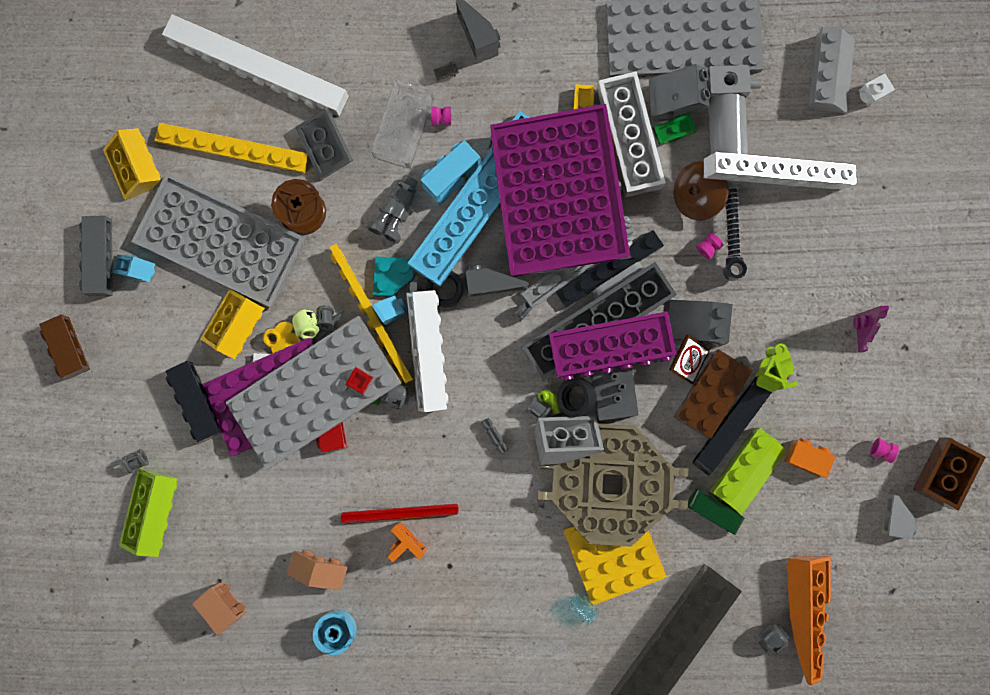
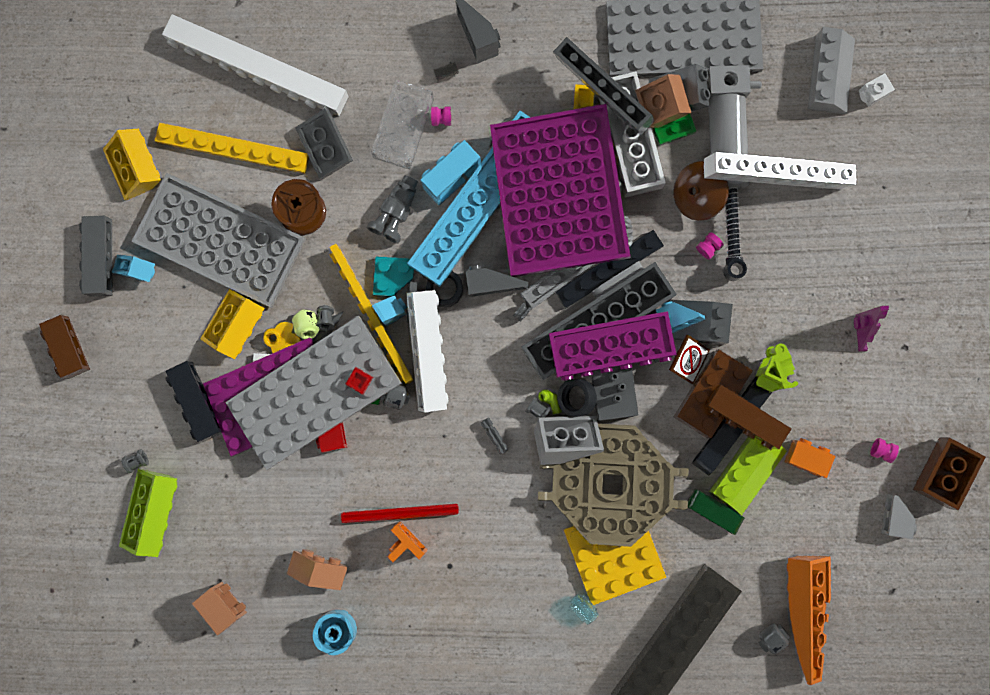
(603, 86): none -> dark grey brick
(664, 100): none -> nougat container
(680, 316): none -> medium azure slope
(747, 417): none -> reddish brown brick

